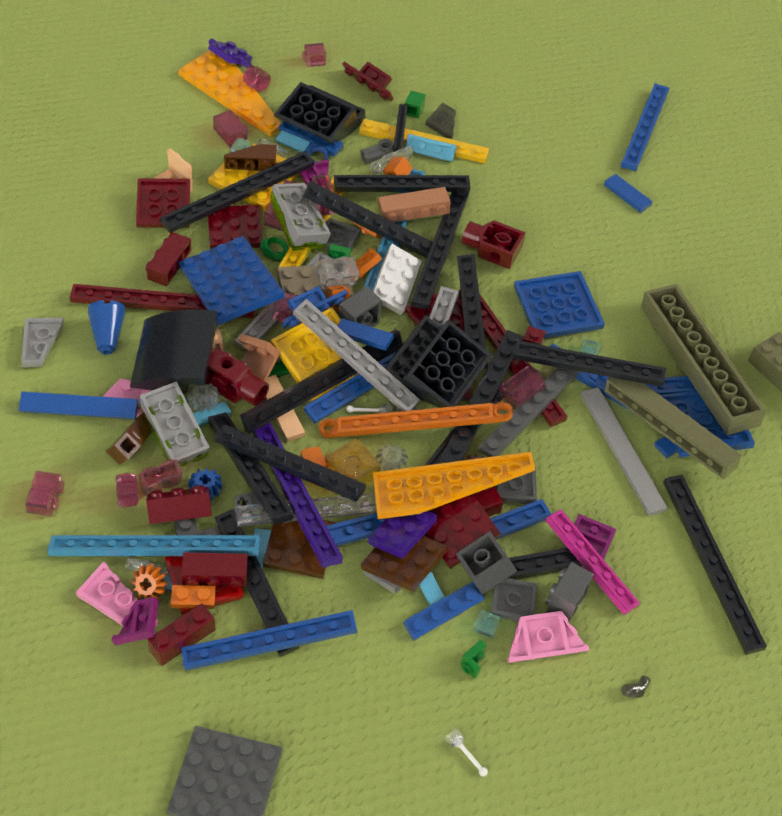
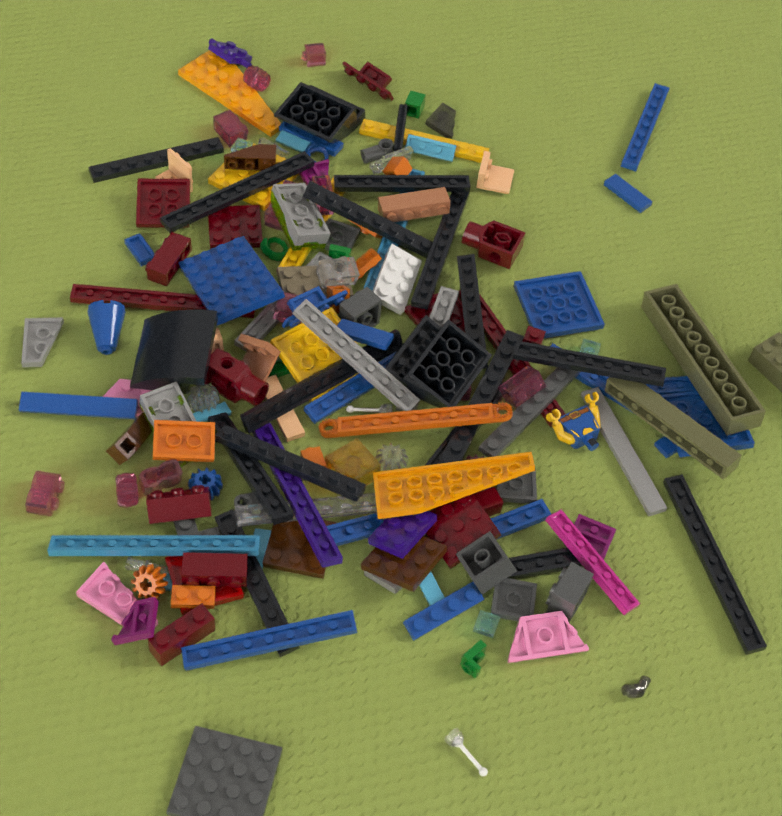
(139, 248): none -> blue tile
(154, 160): none -> black plate
(184, 440): none -> orange plate
(494, 177): none -> light nougat bracket
(578, 426): none -> torso

